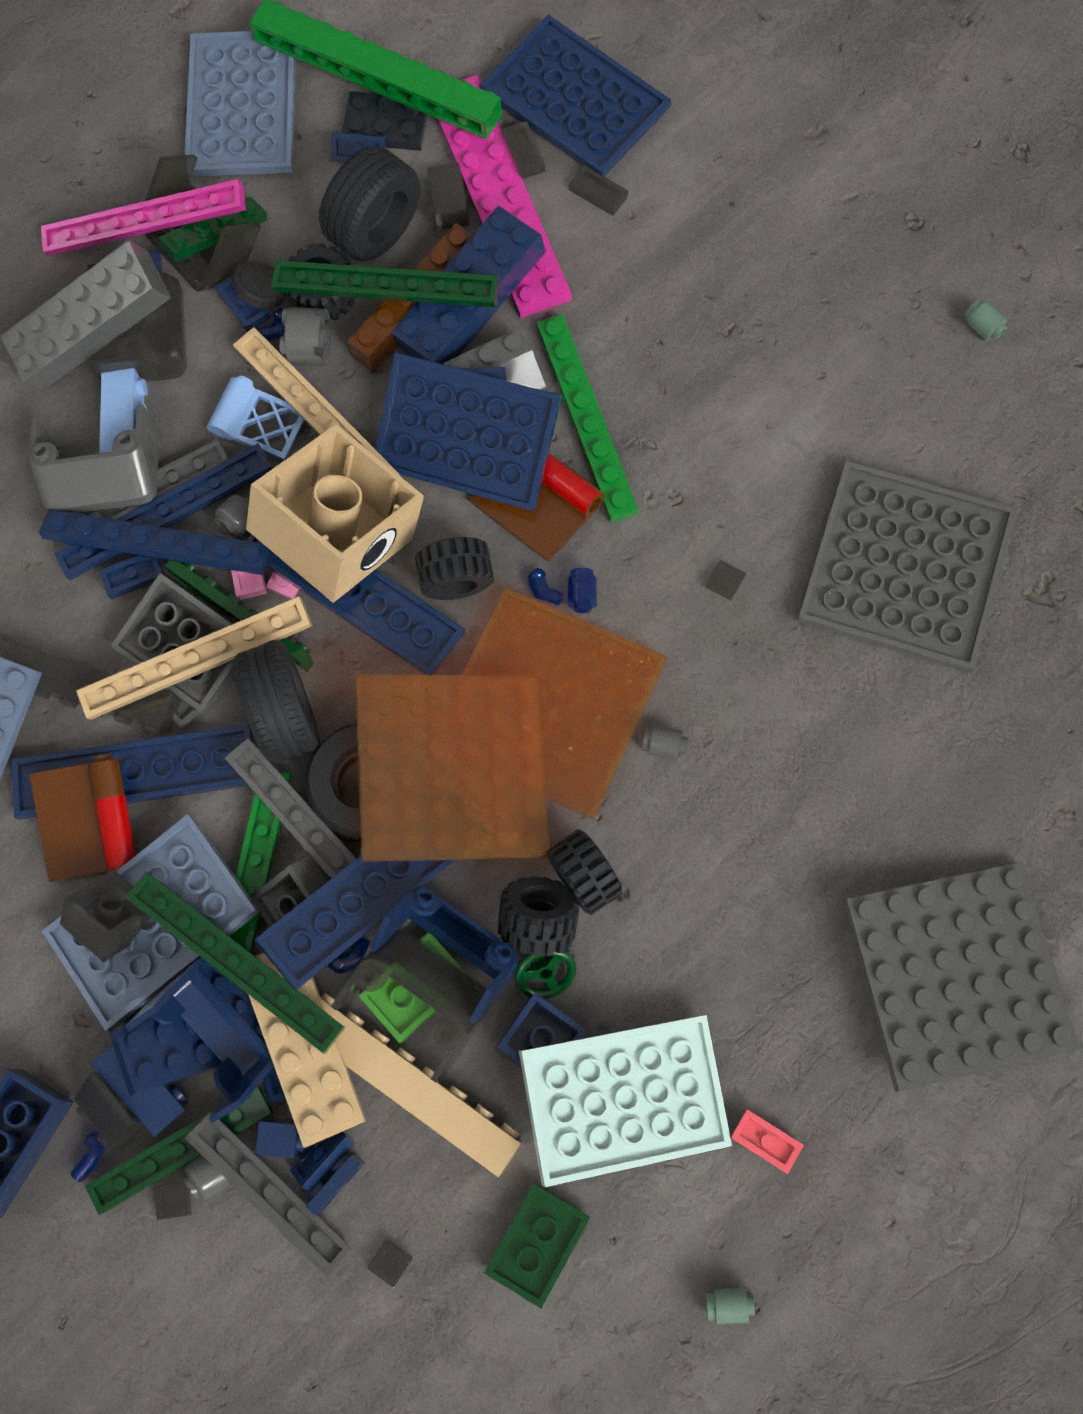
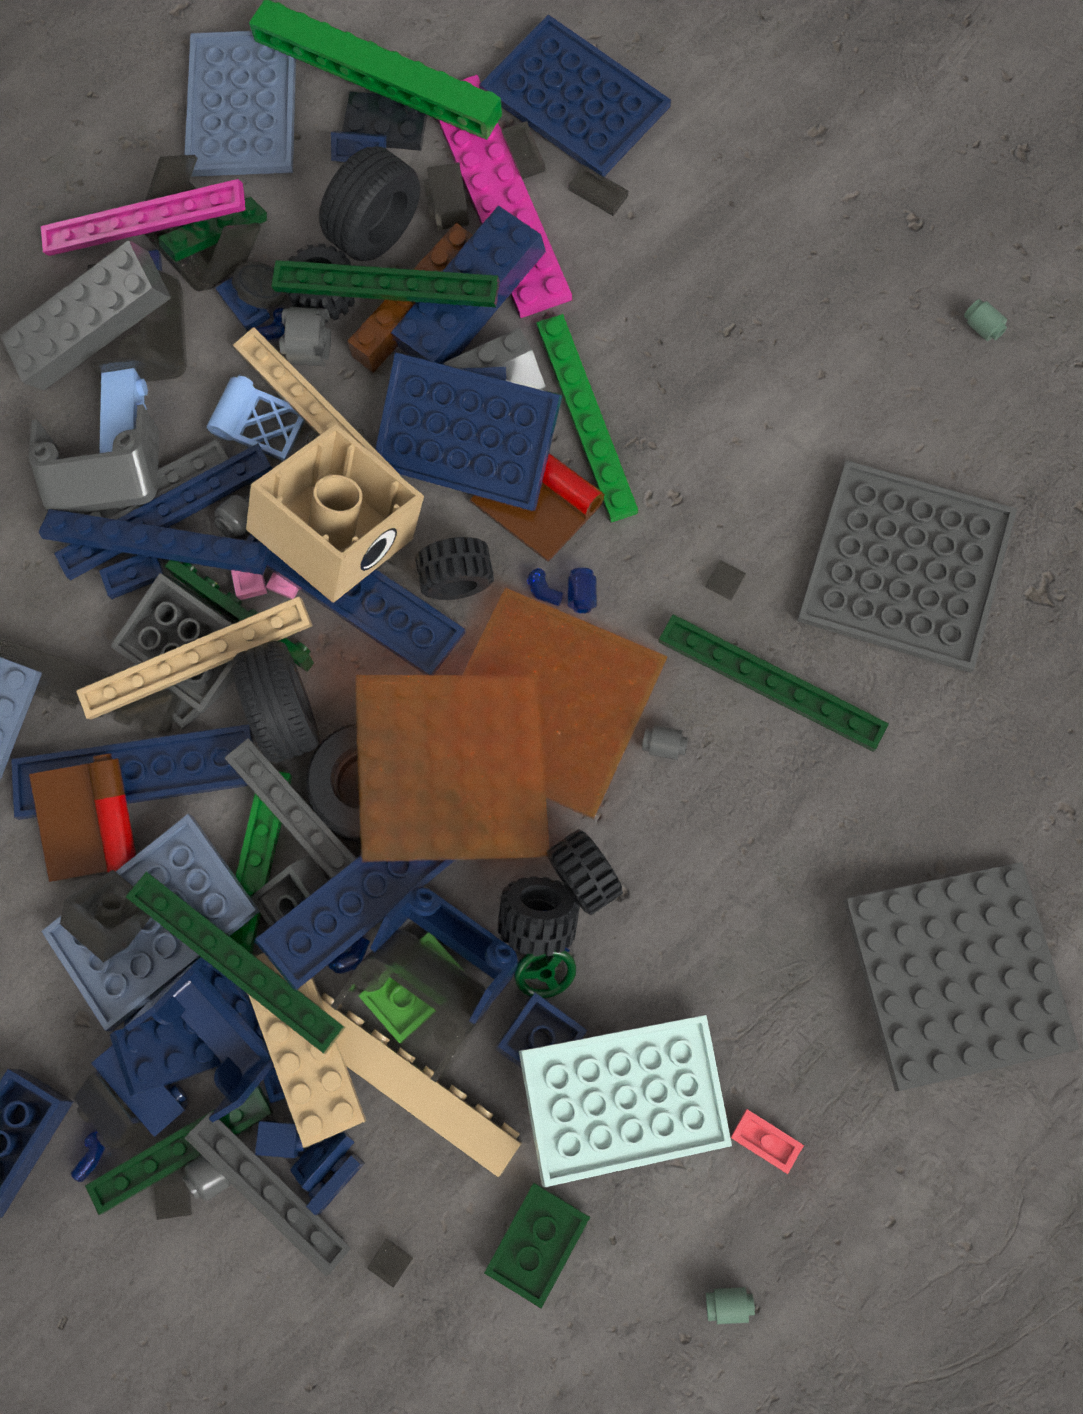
(773, 683): none -> dark green plate

